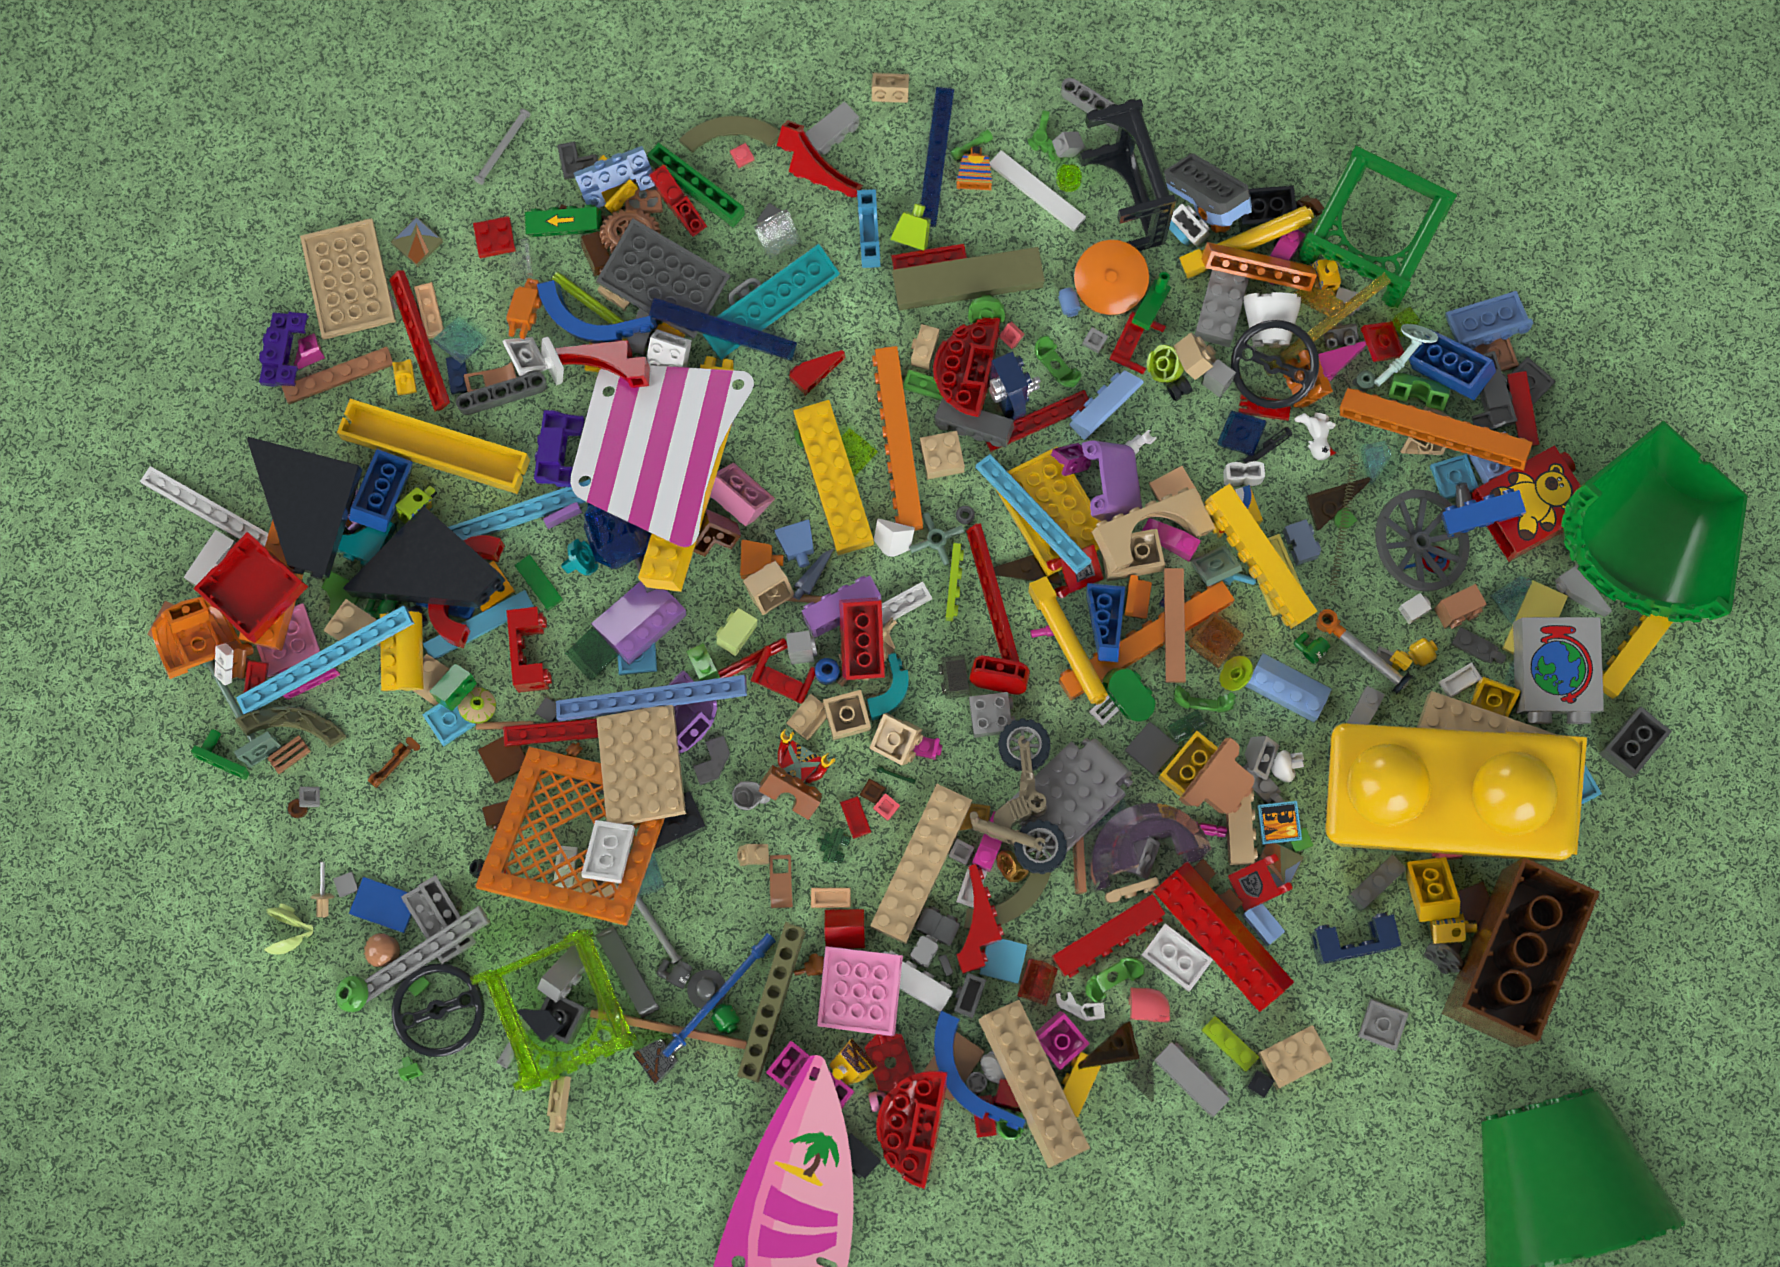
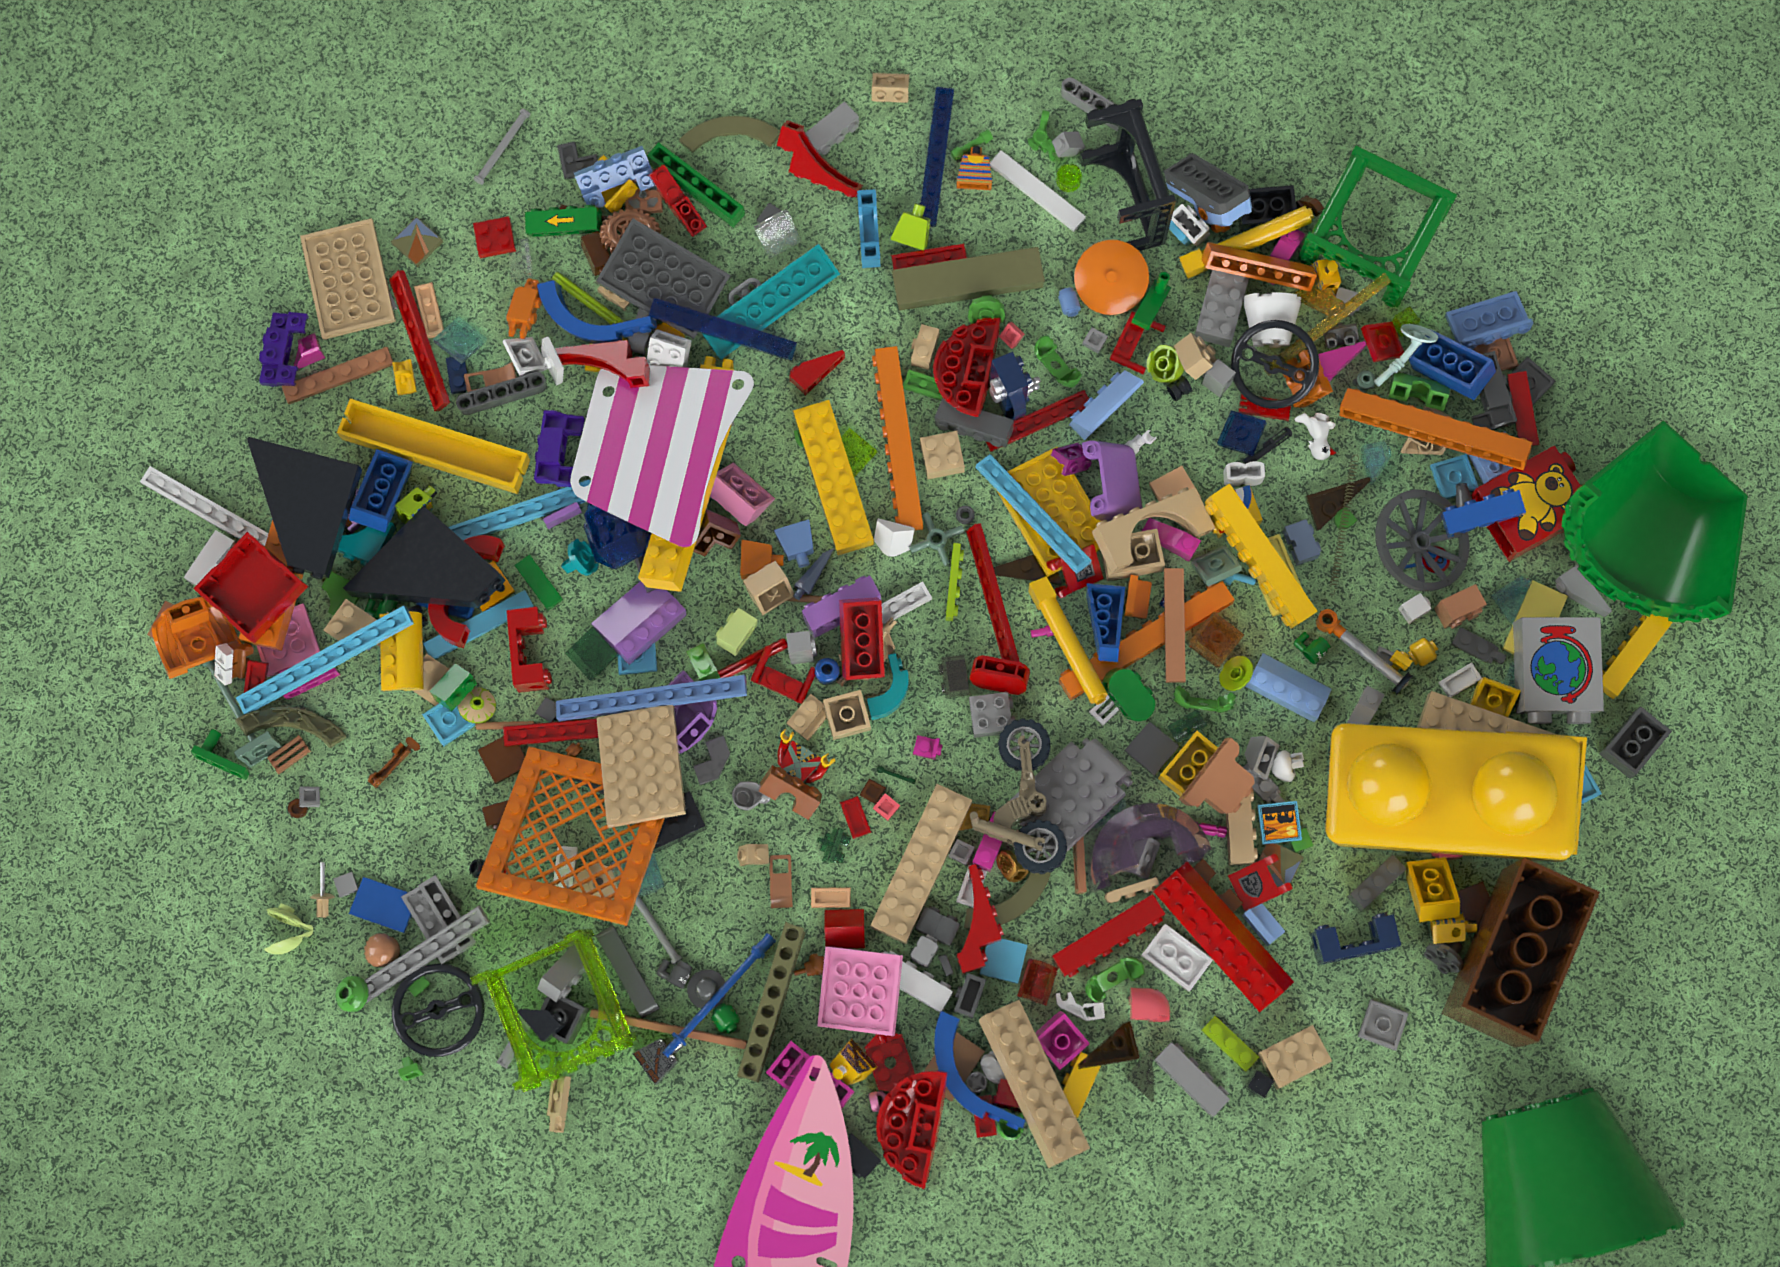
(608, 851): white plate -> none
(742, 155): coral plate -> none
(896, 739): tan plate -> none

